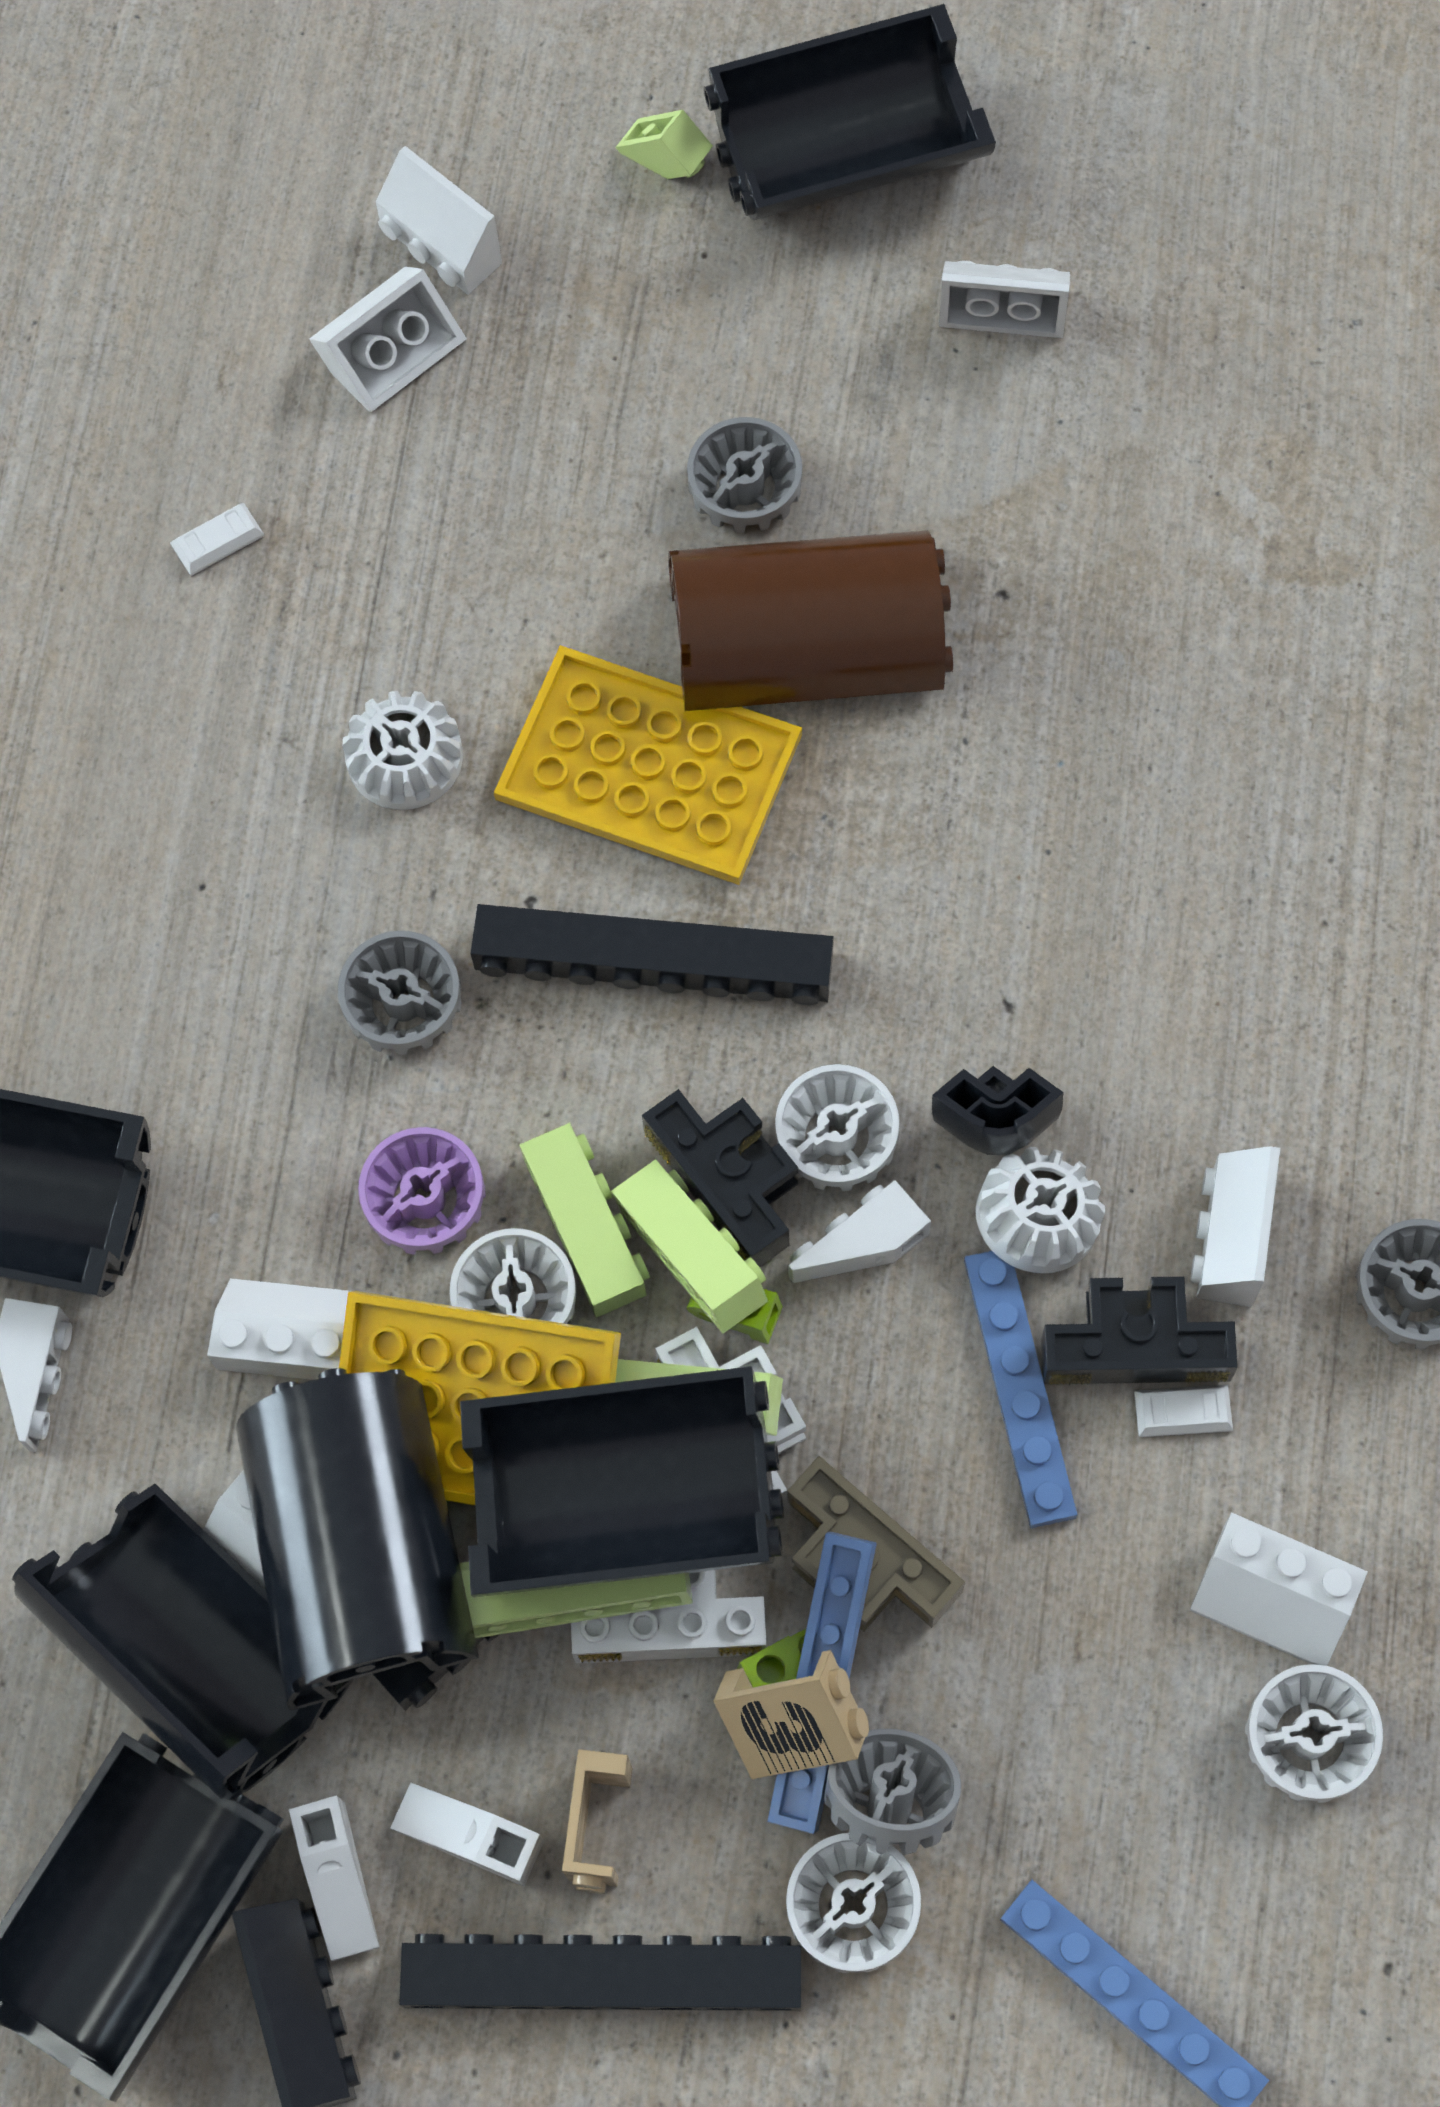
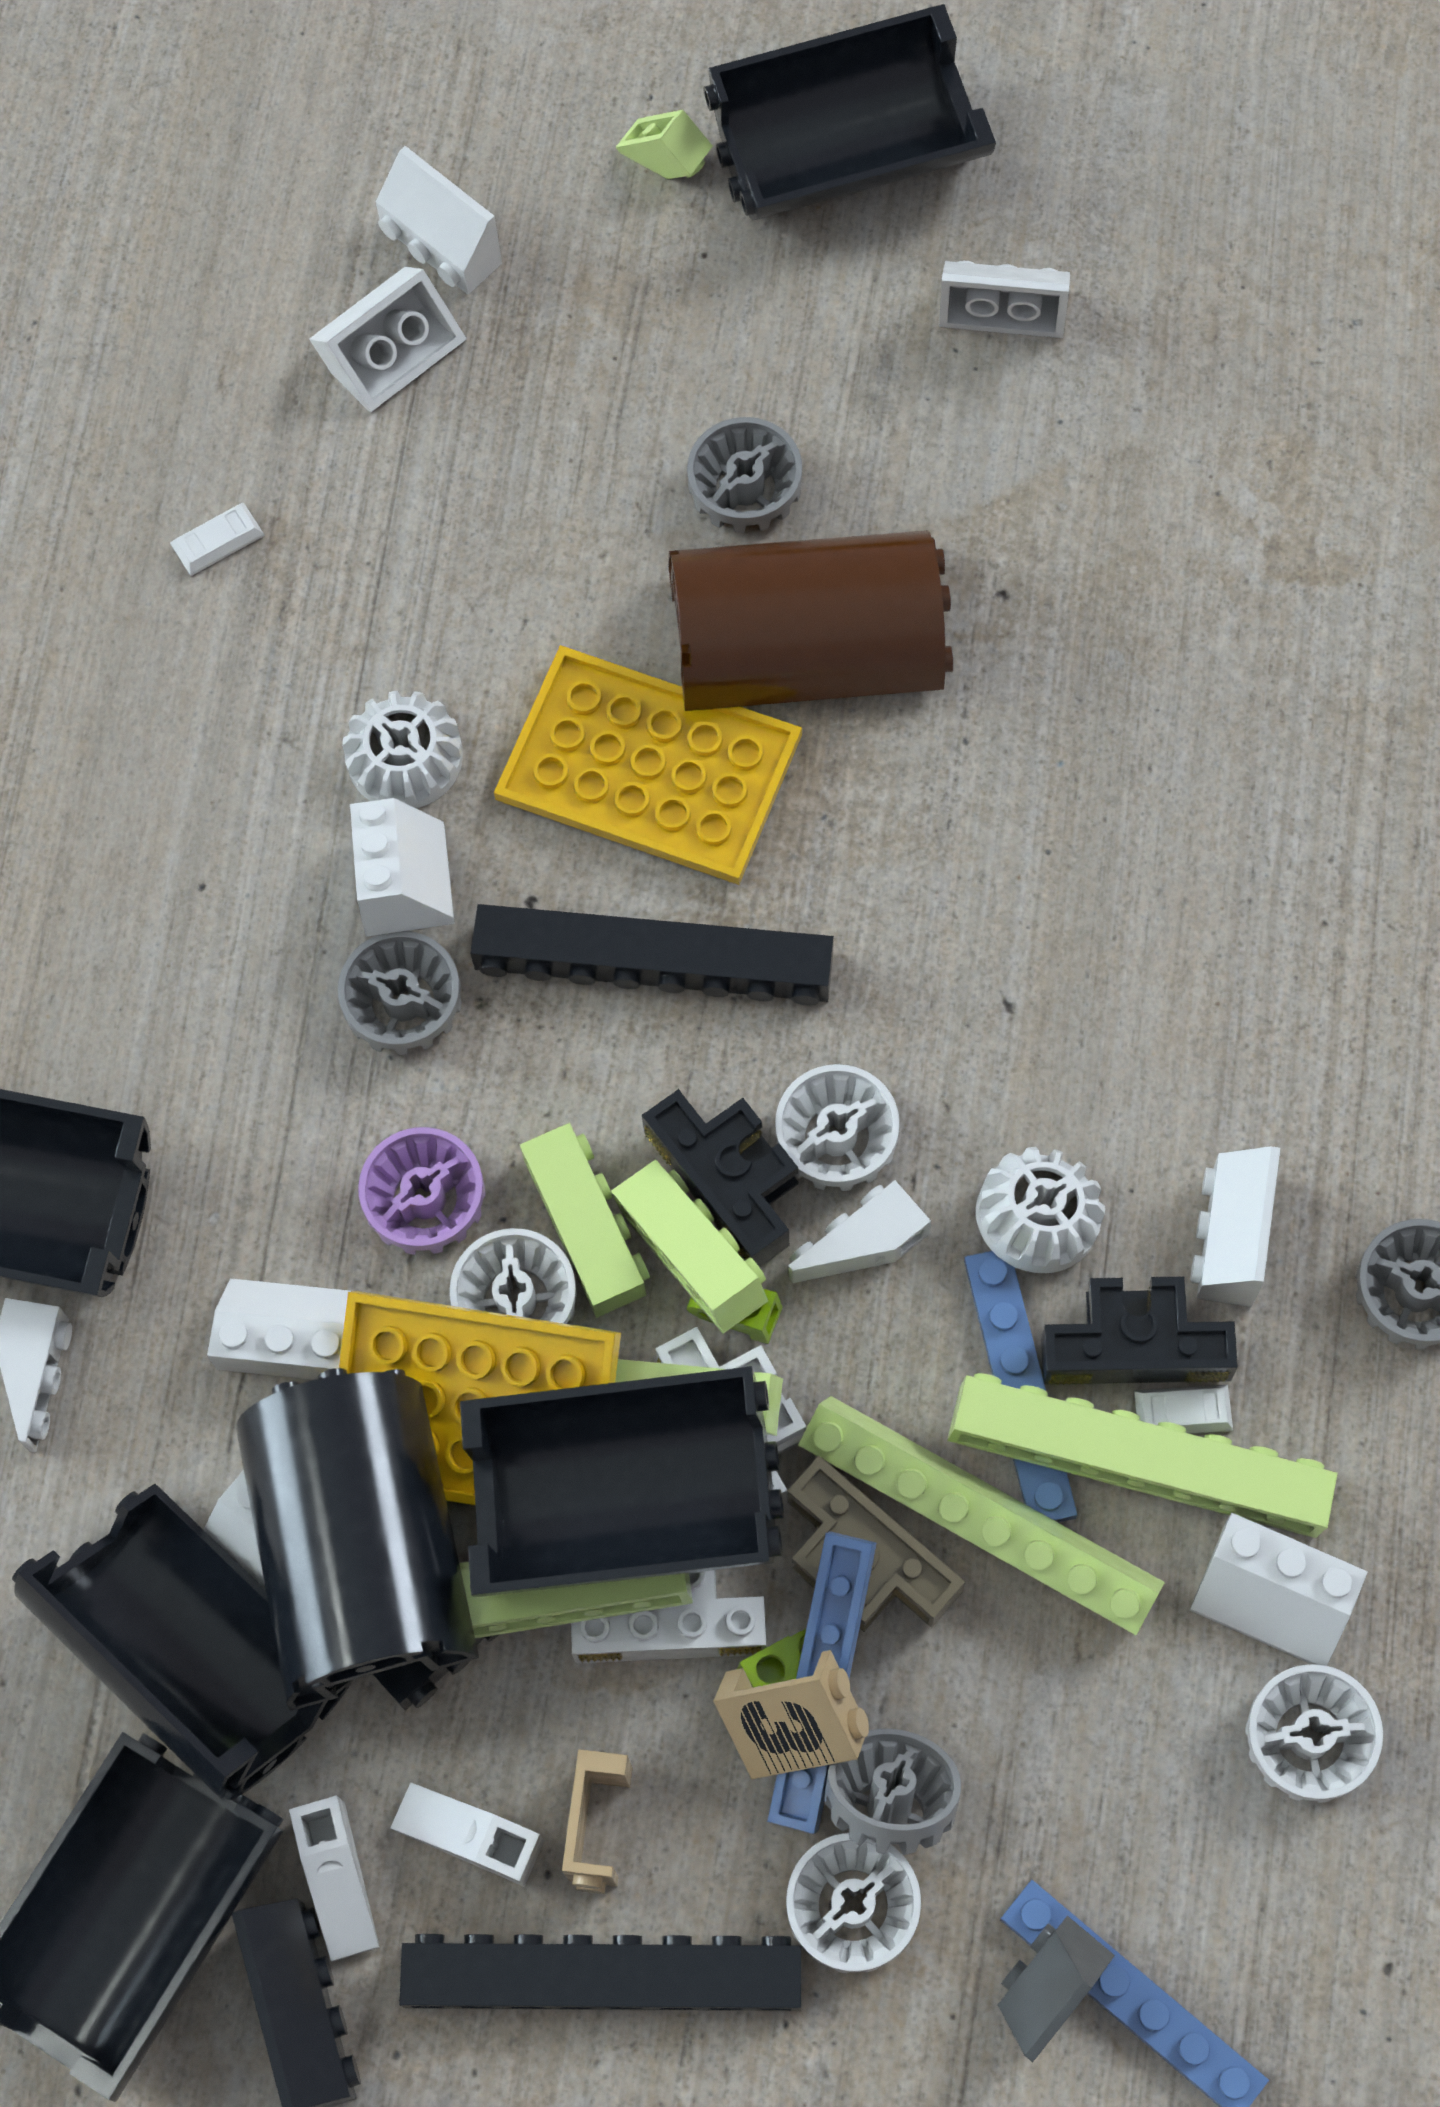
(400, 867): none -> white slope
(981, 1514): none -> yellowish green brick
(995, 1111): black brick -> none
(1052, 1984): none -> dark grey slope
(1143, 1455): none -> yellowish green brick

